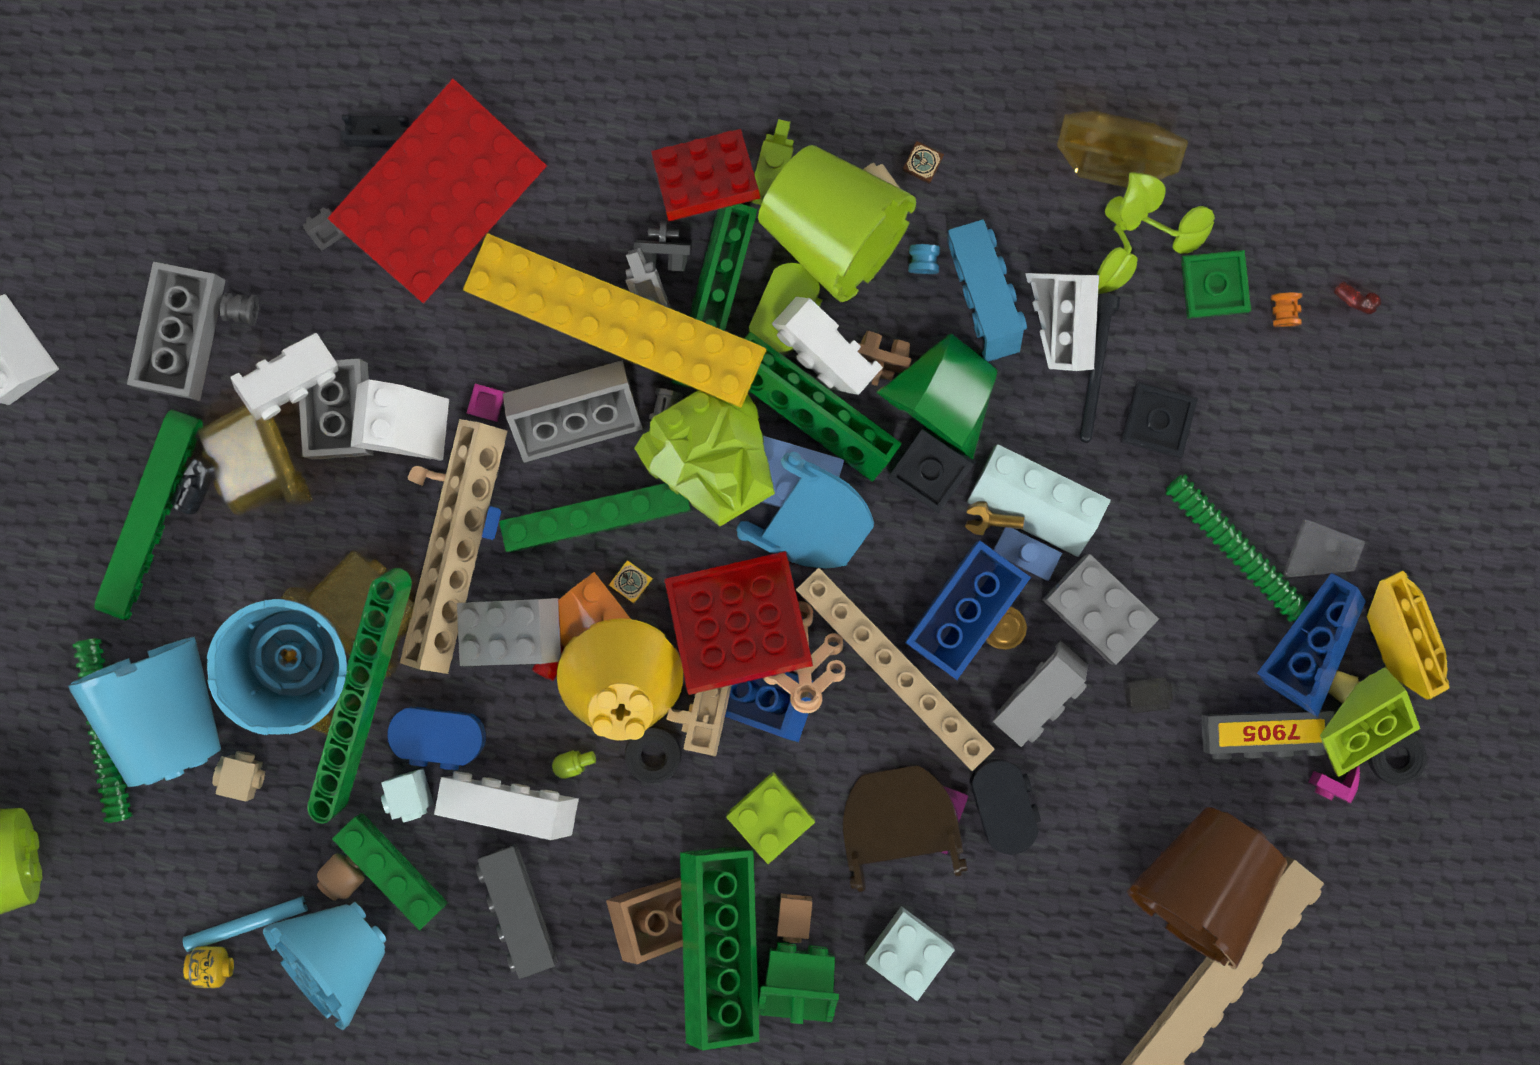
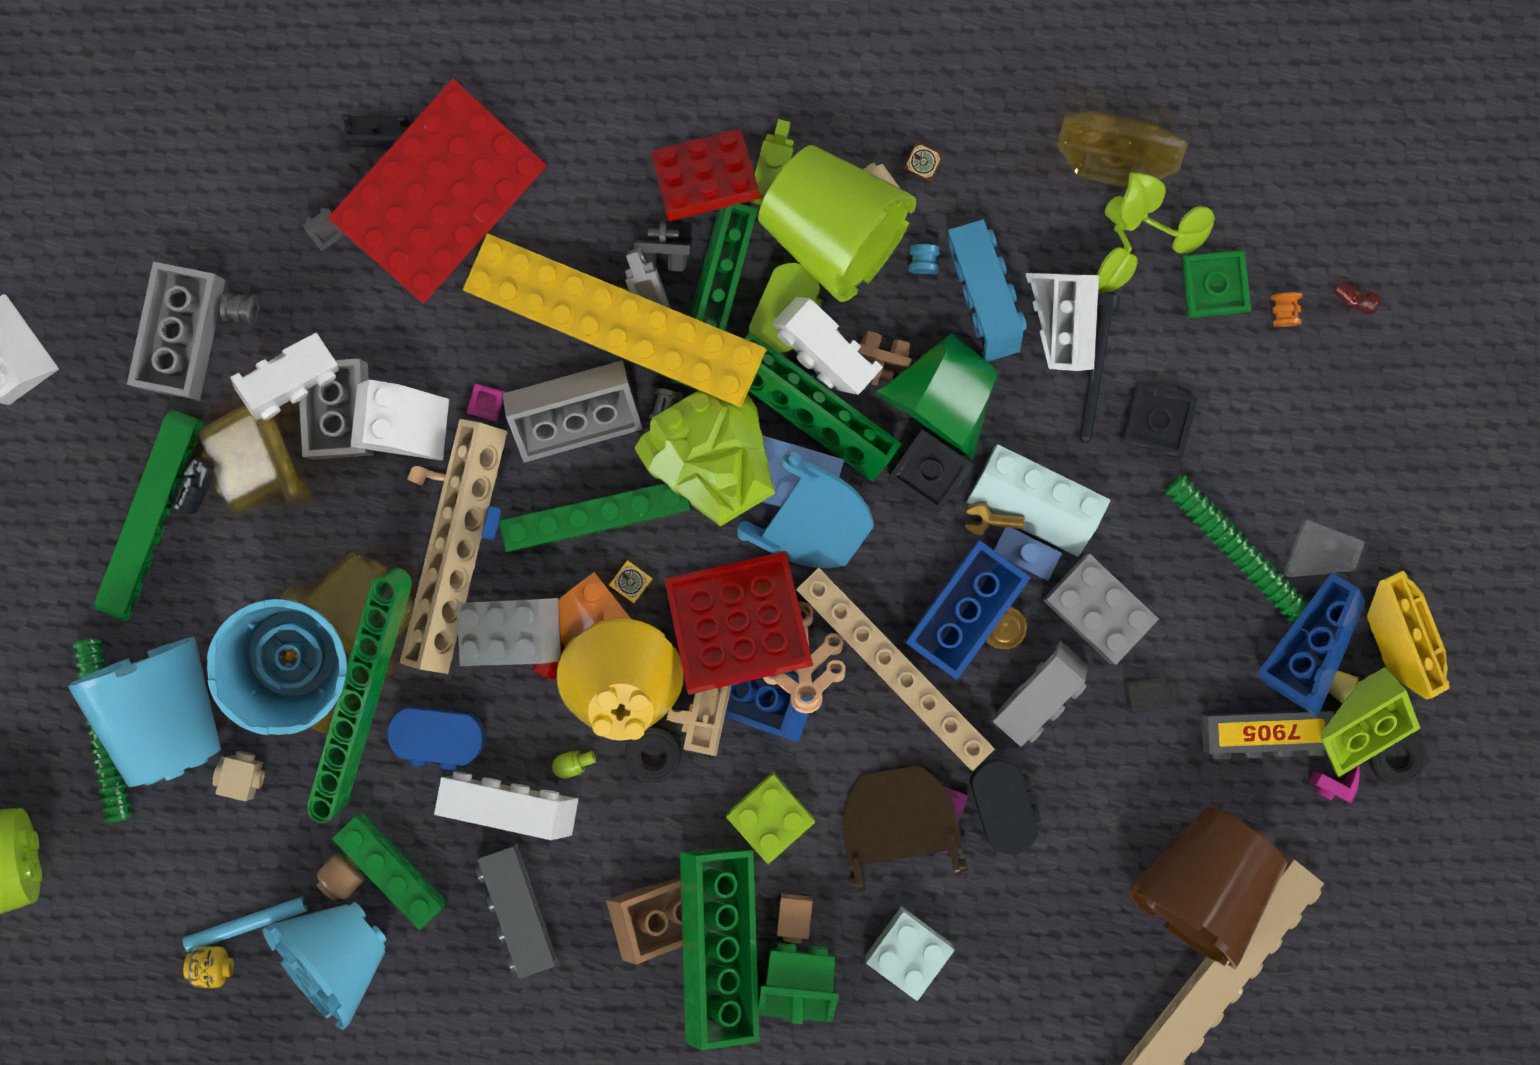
(407, 795): light aqua brick -> none

